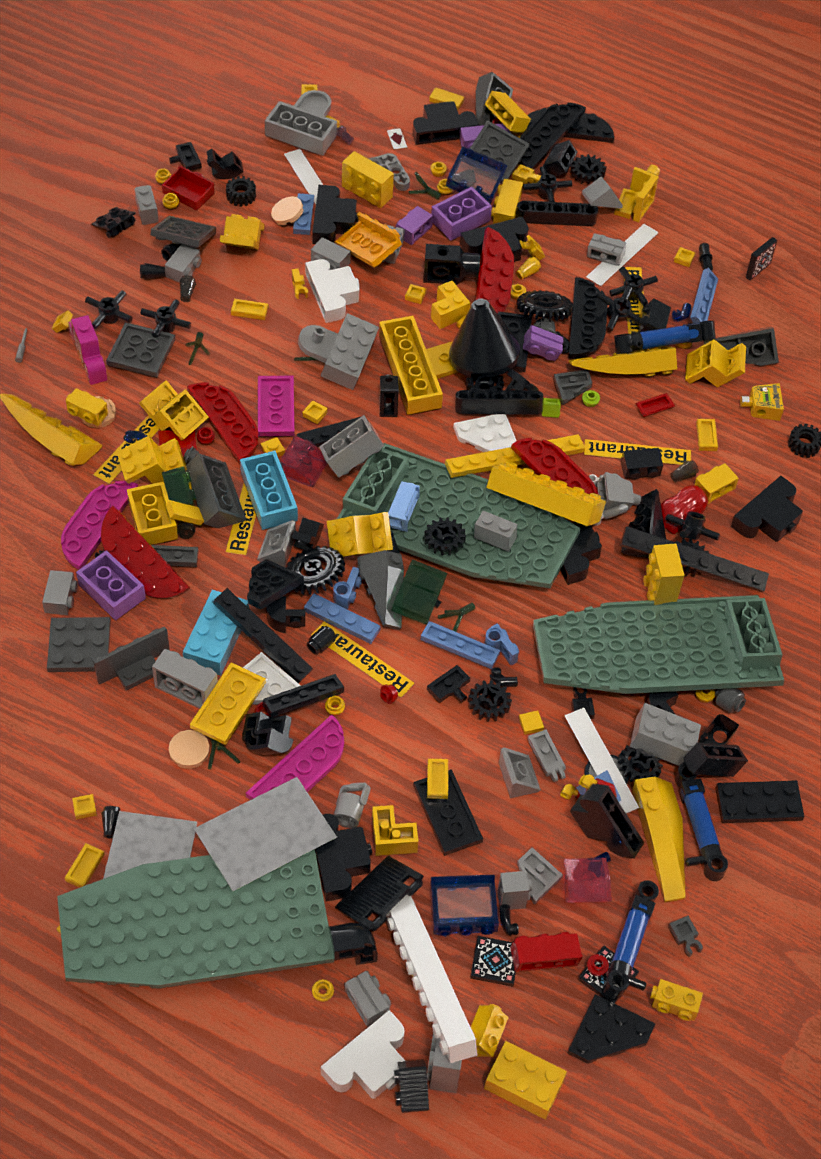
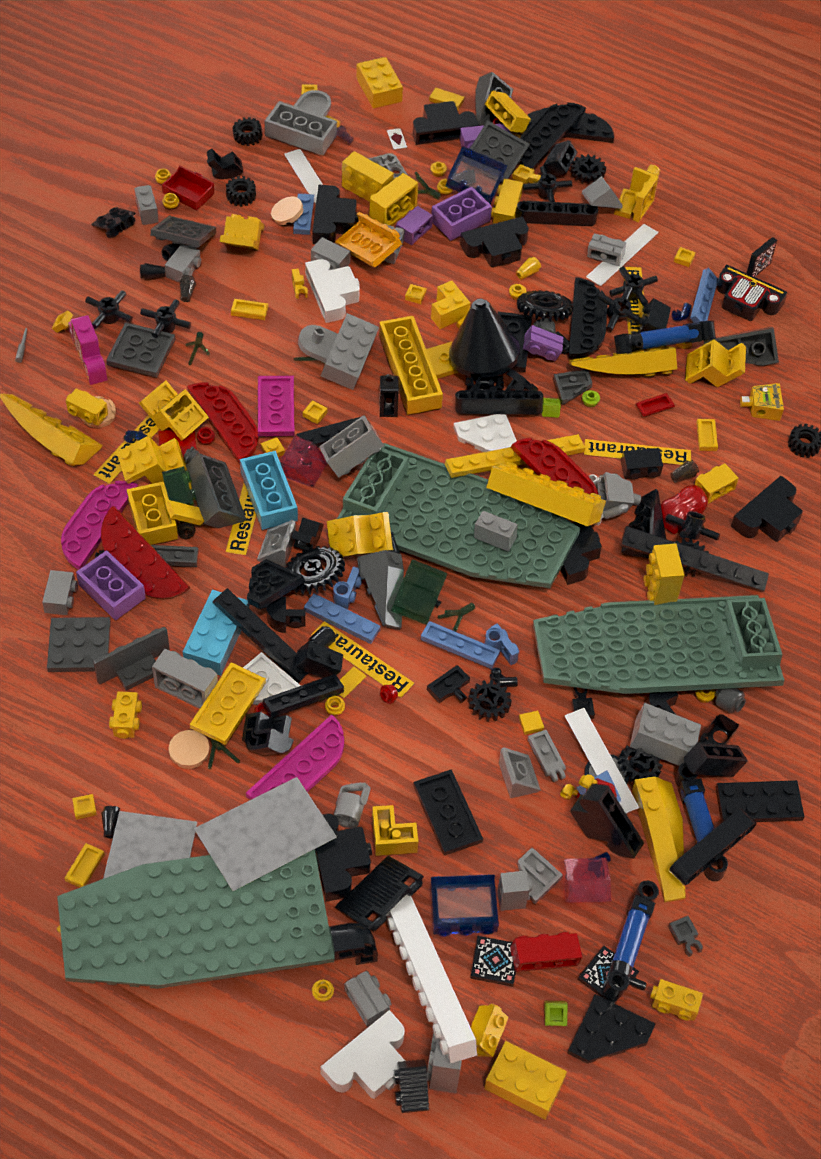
(125, 719): none -> yellow brick
(187, 156): black plate -> none
(247, 137): none -> black tyre
(318, 660): none -> black brick
(351, 680): none -> yellow sticker
(379, 82): none -> yellow brick
(394, 200): none -> yellow brick
(403, 505): light blue window -> none
(437, 778): yellow tile -> none
(445, 536): black gear -> none
(449, 263): black brick -> none
(495, 271): red plate -> none
(505, 919): black arm -> none
(533, 248): yellow plate -> none
(555, 1013): none -> lime slope
(593, 969): red plate -> none
(705, 256): black axle -> none
(712, 847): none -> black beam
(748, 294): none -> brick

